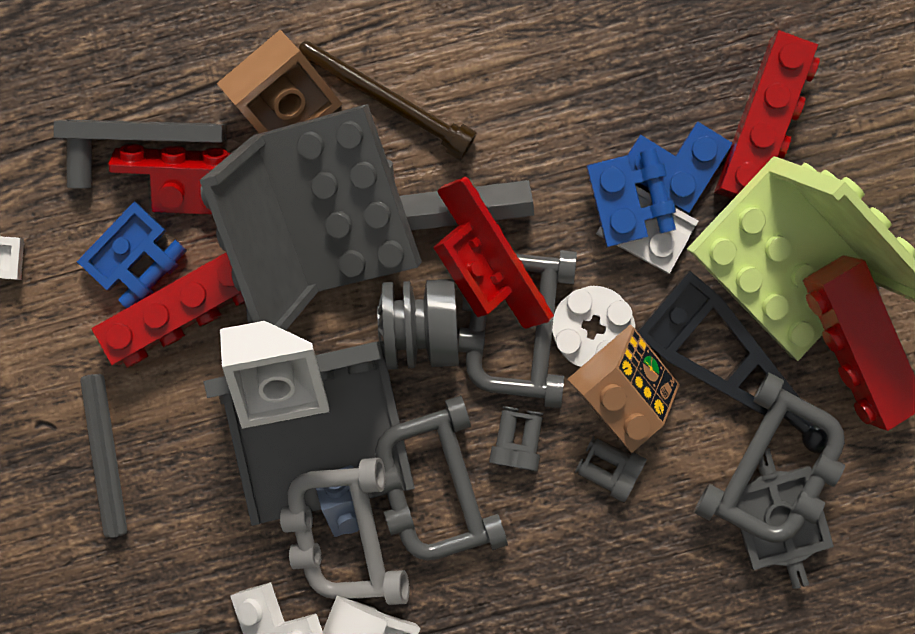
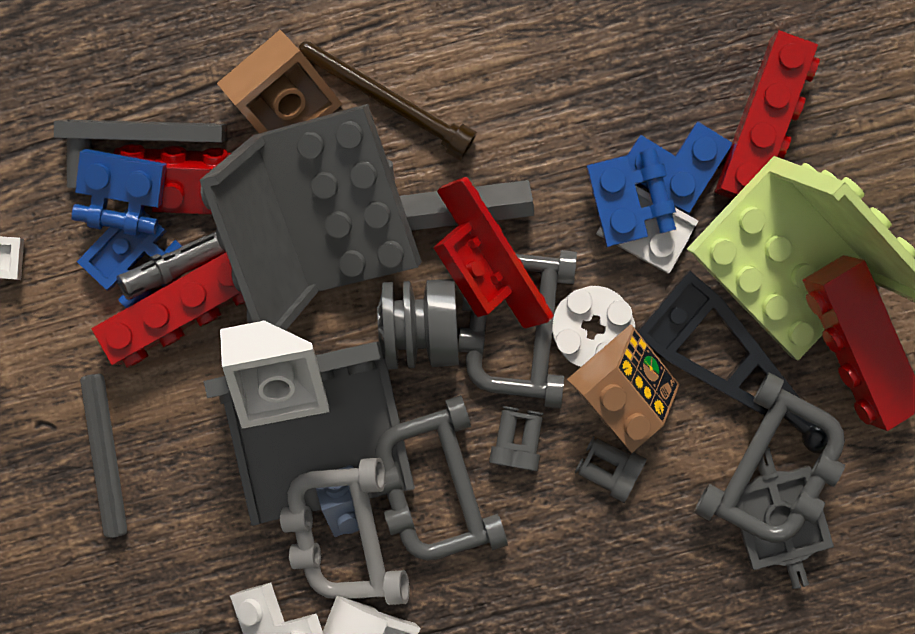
(120, 179): none -> blue plate
(165, 268): none -> dark grey pin

